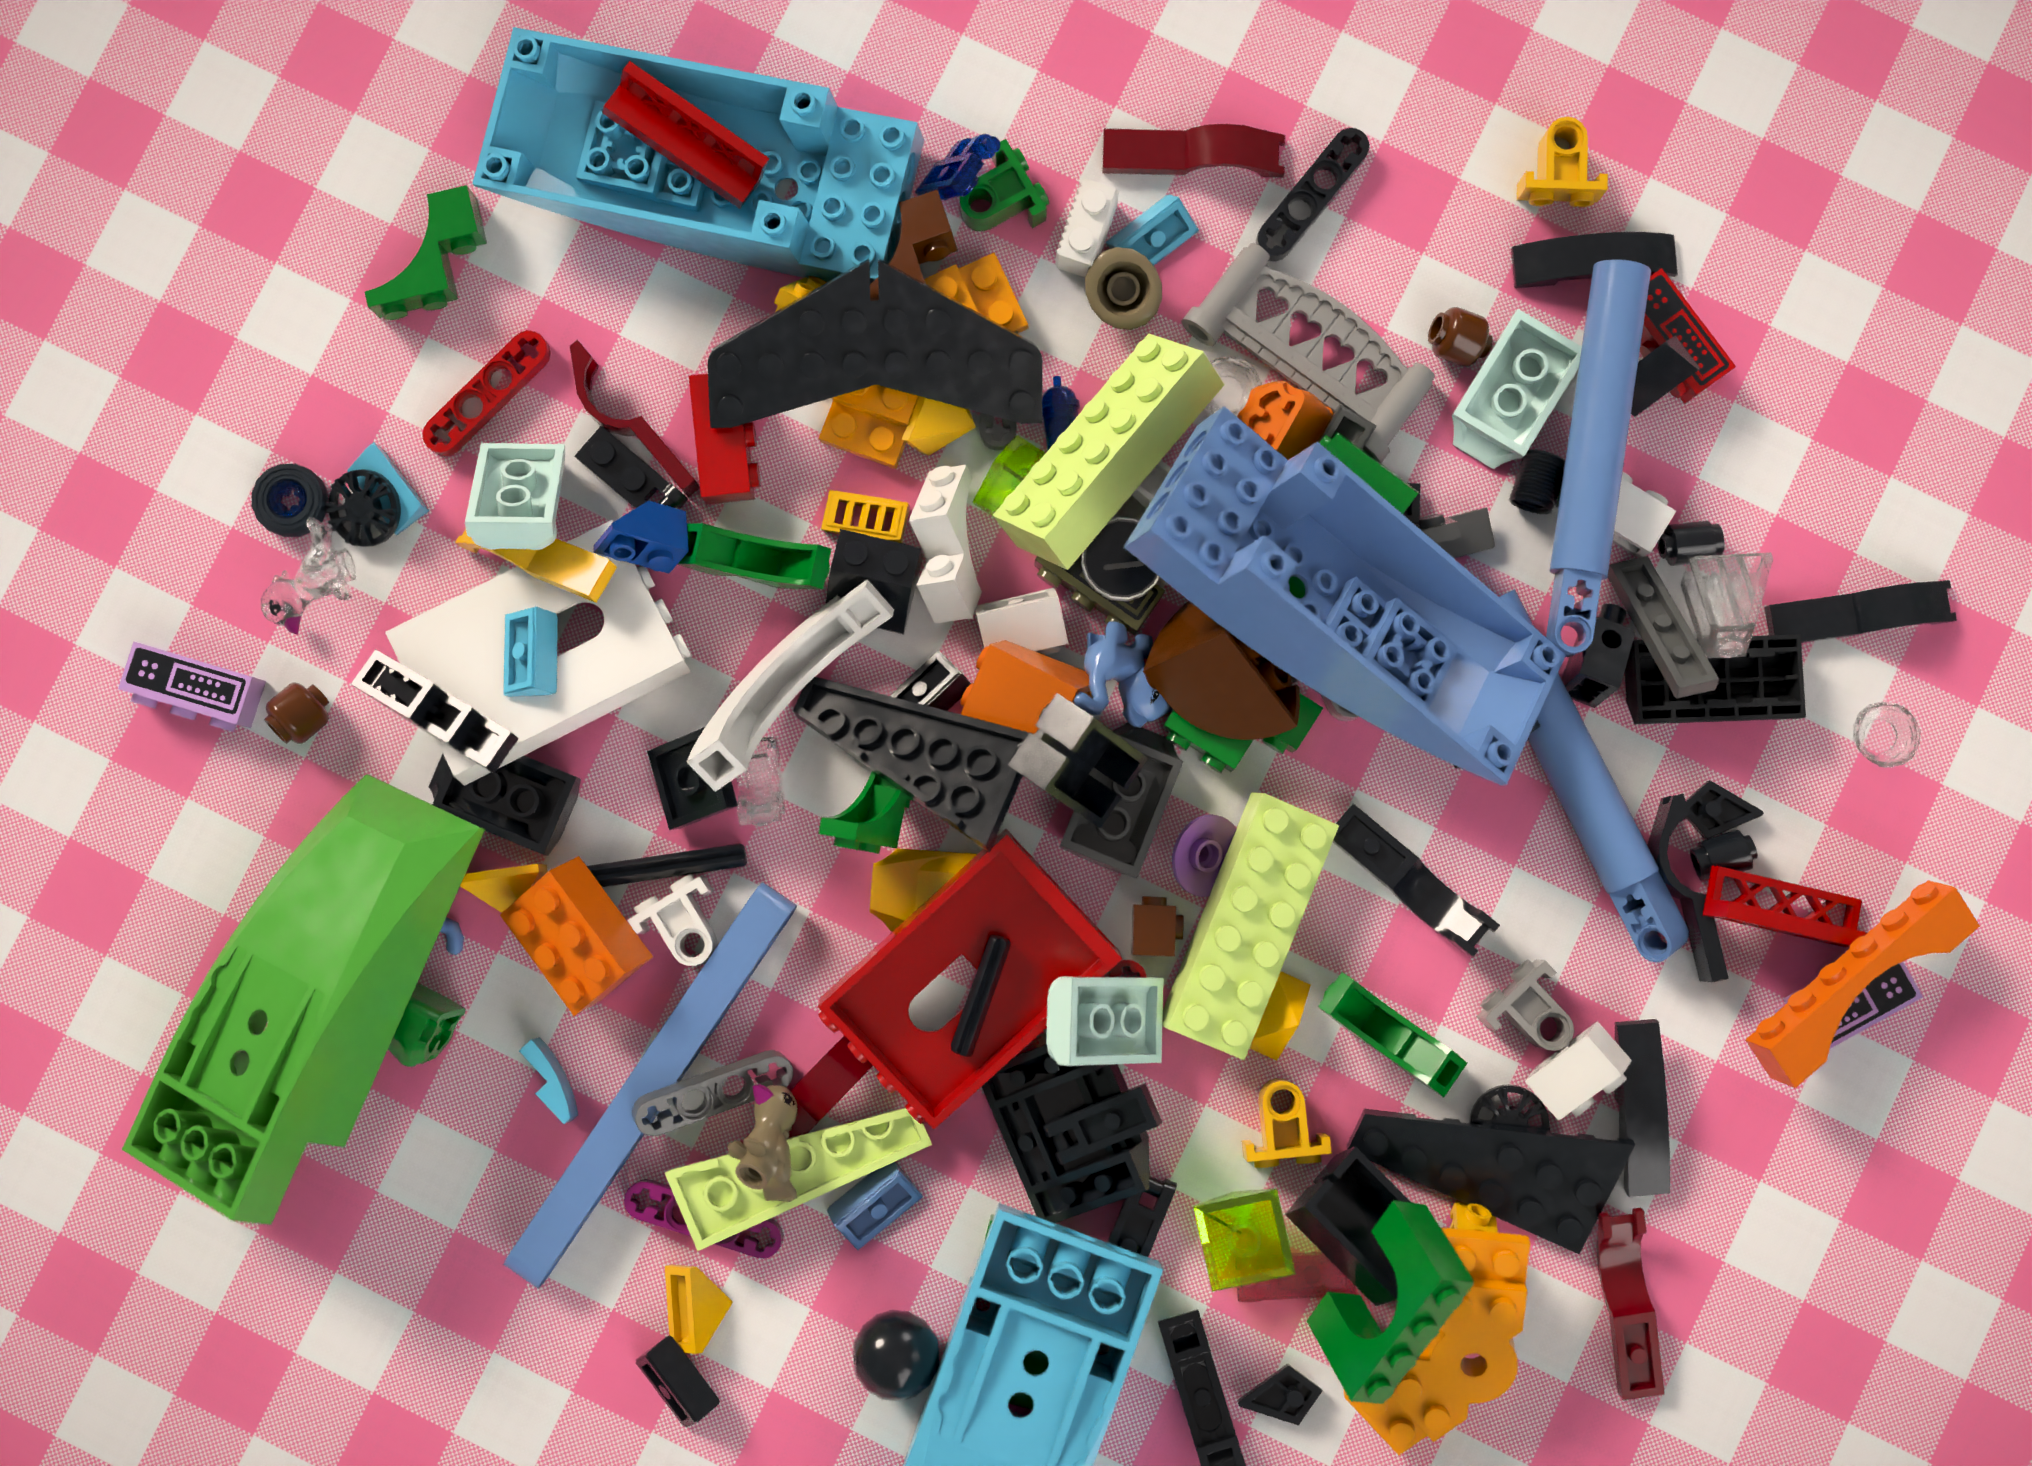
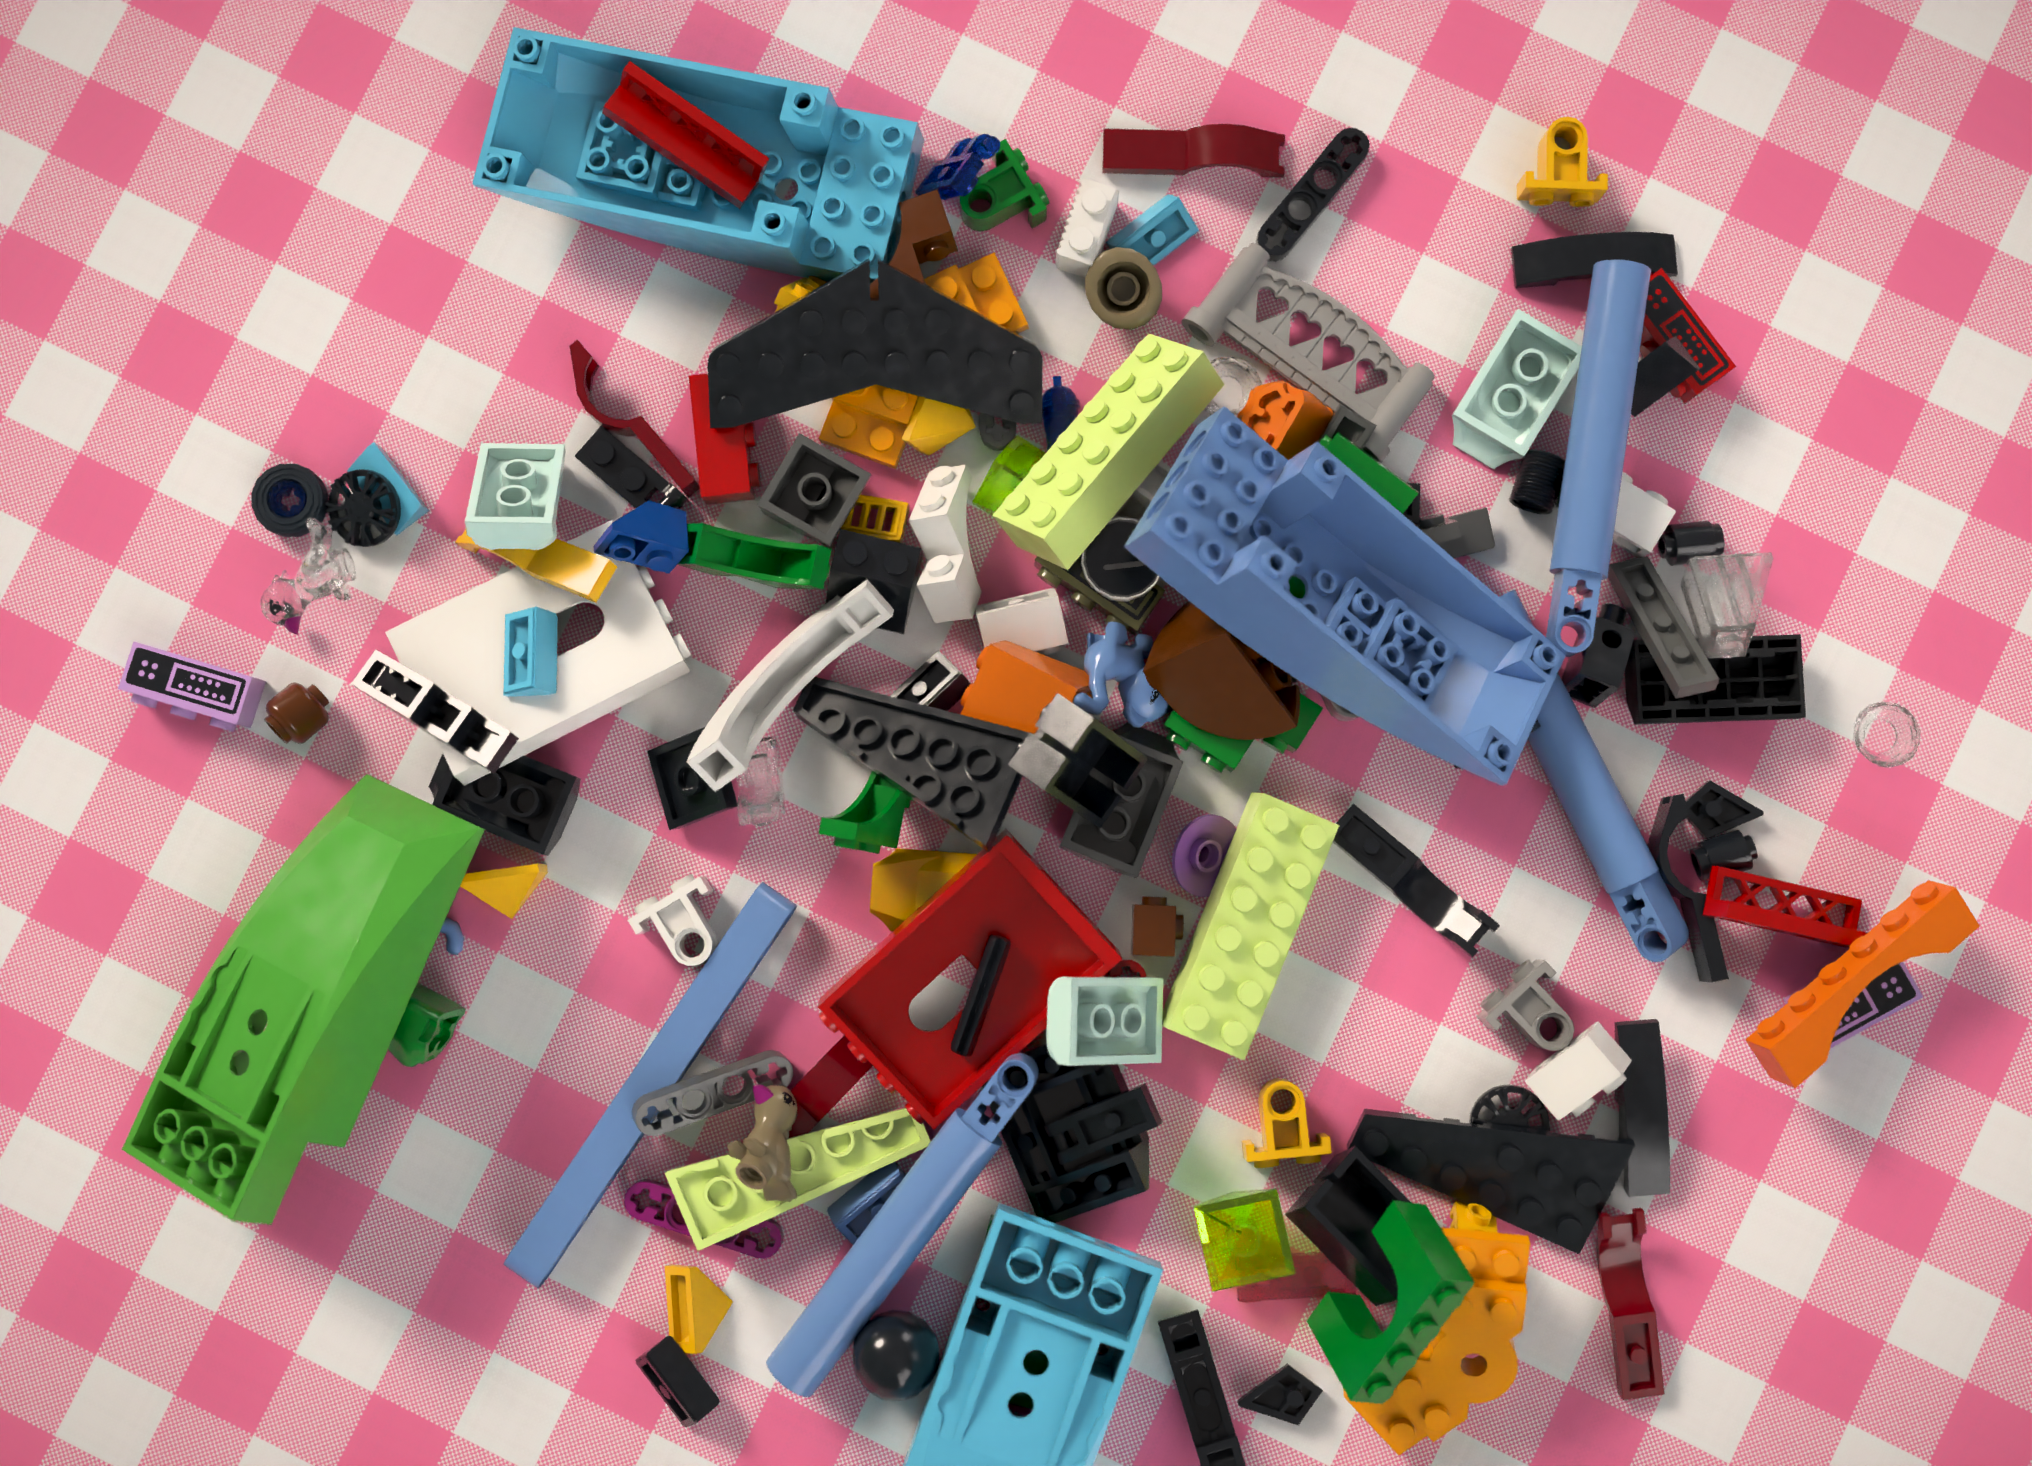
(428, 279): green arch -> none
(481, 388): red beam -> none
(557, 1092): medium azure slope -> none
(576, 935): orange brick -> none
(669, 865): black axle -> none
(813, 491): none -> dark grey slope
(897, 1234): none -> medium blue piece
(1138, 1224): black plate -> none
(1281, 1016): yellow slope -> none
(1392, 1034): green arch -> none
(1460, 336): reddish brown head -> none
(1862, 611): black piece -> none

